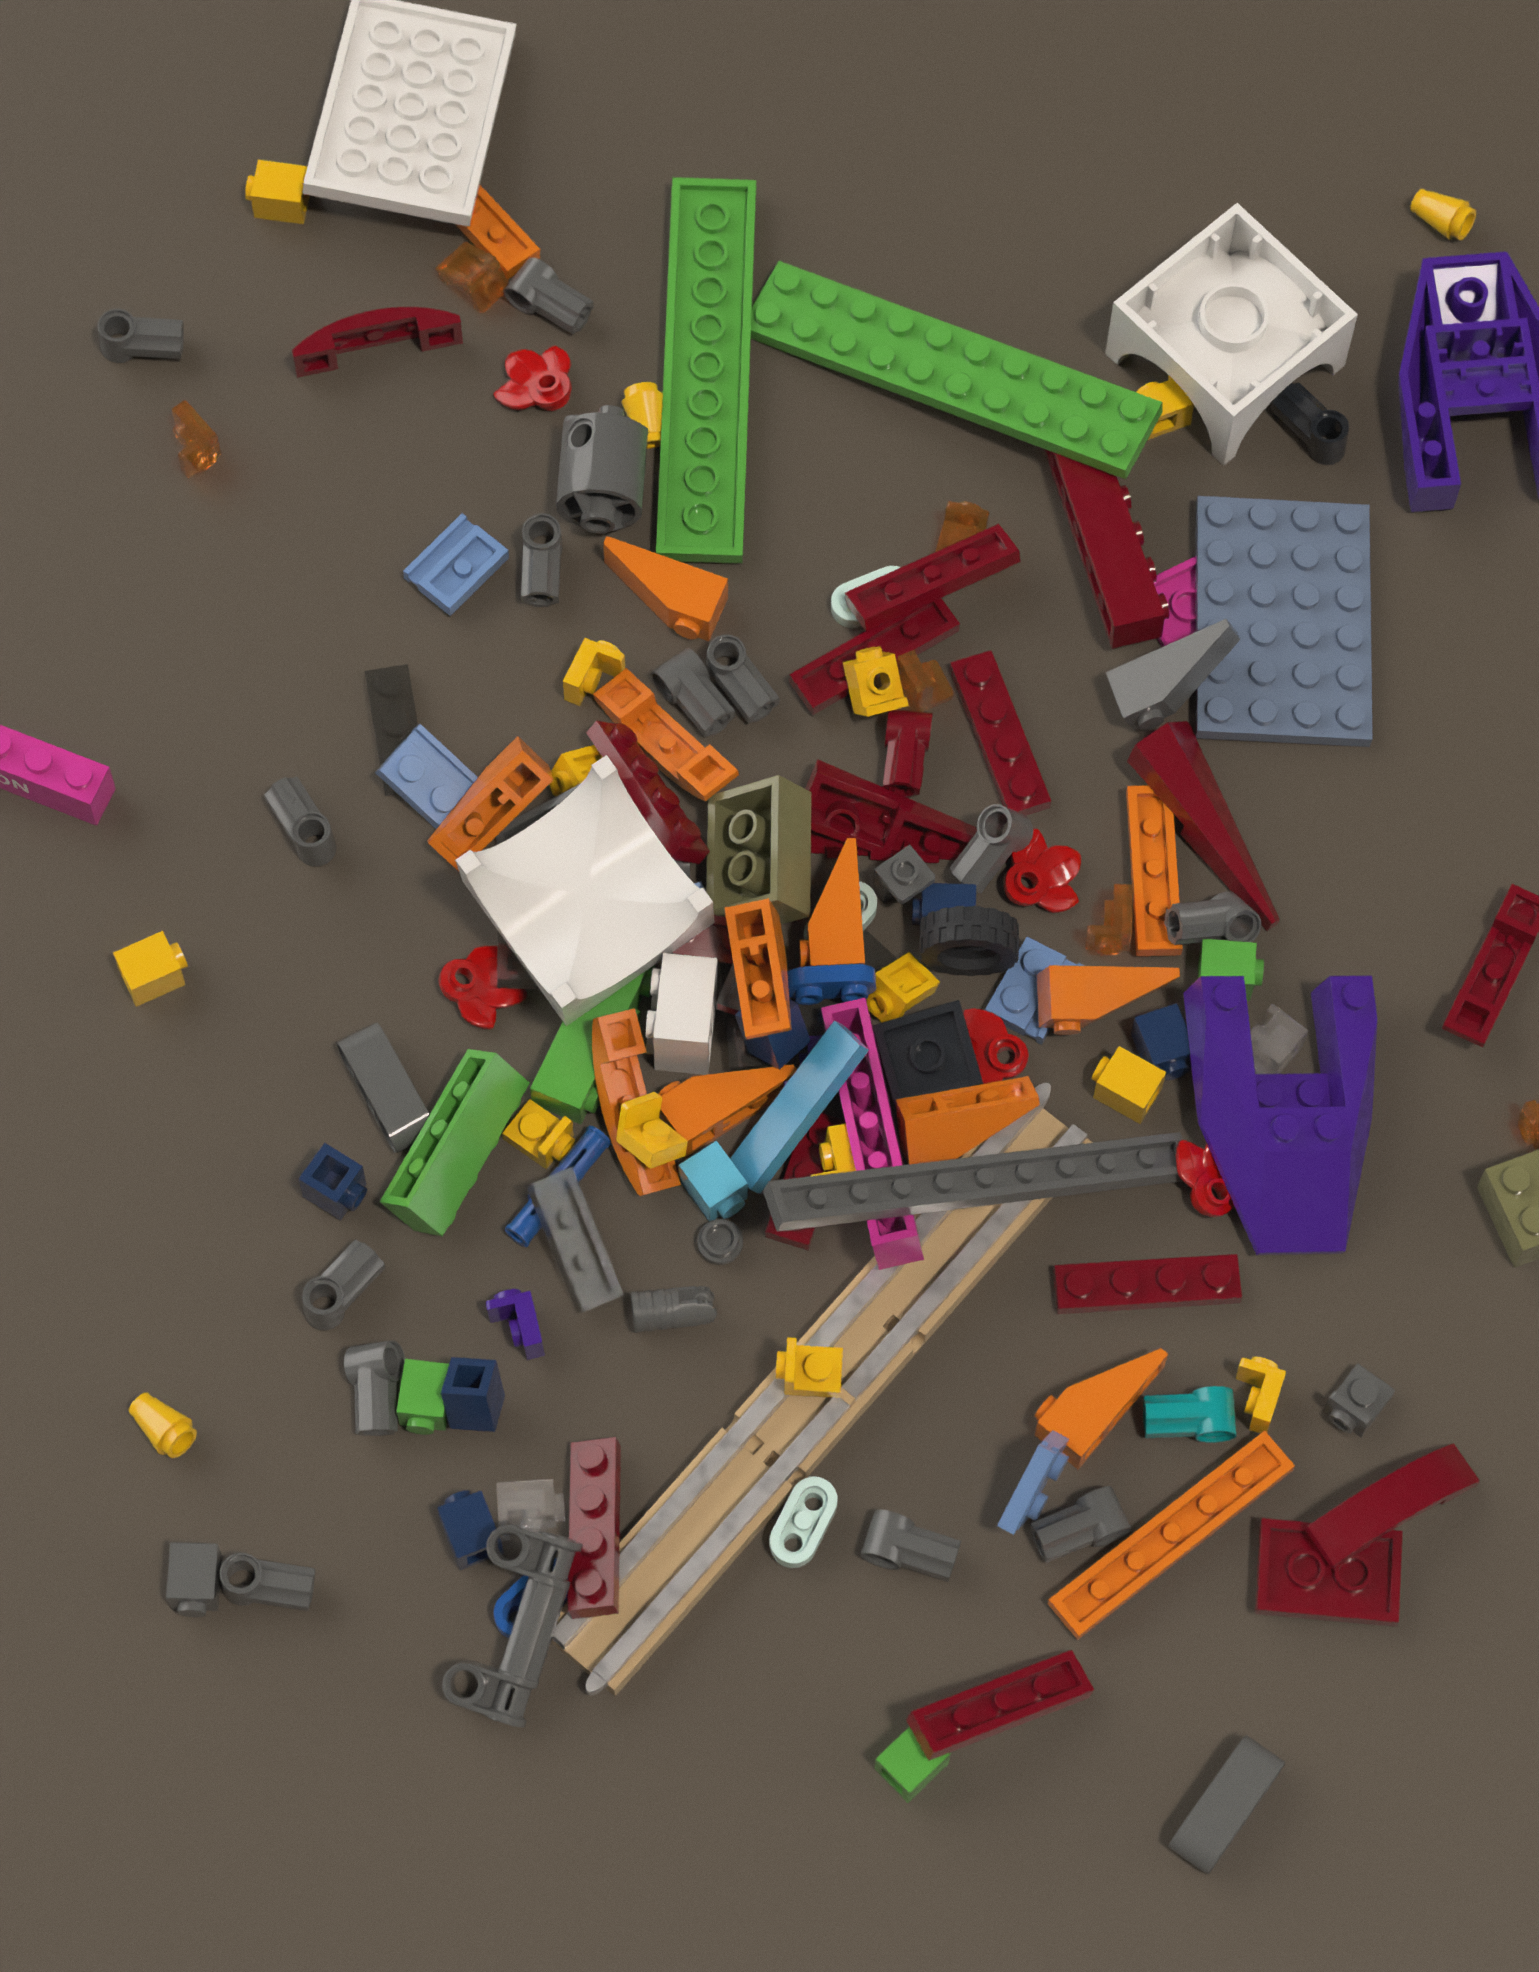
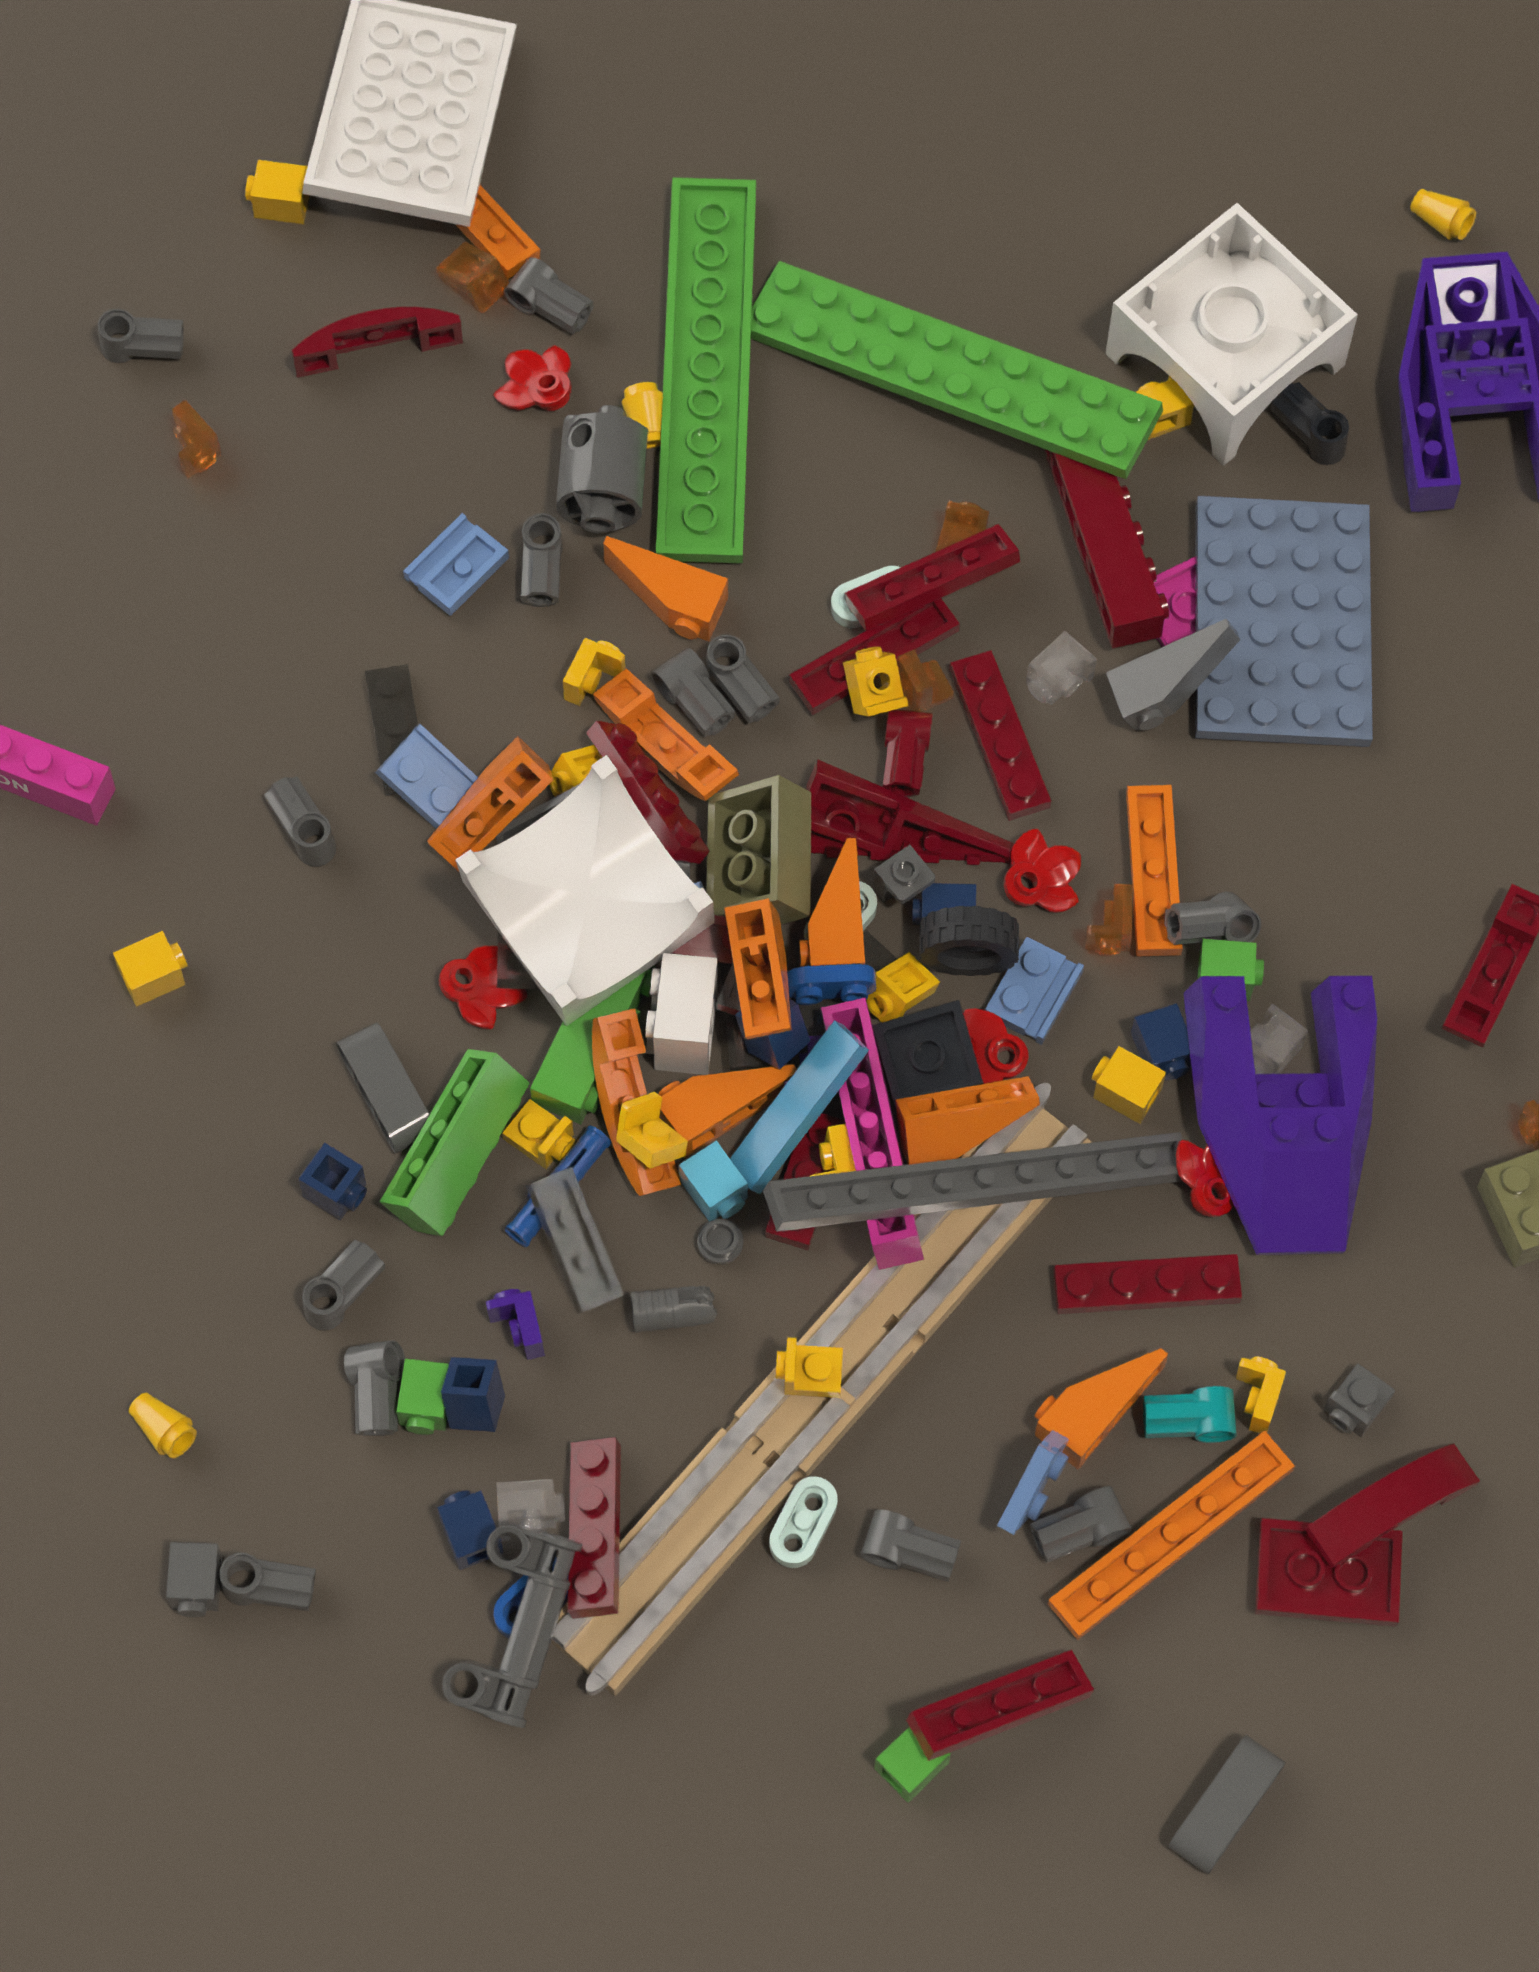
(990, 848): dark grey piece -> none
(1060, 669): none -> clear brick
(1083, 994): orange slope -> none
(1181, 777): dark red wedge -> none

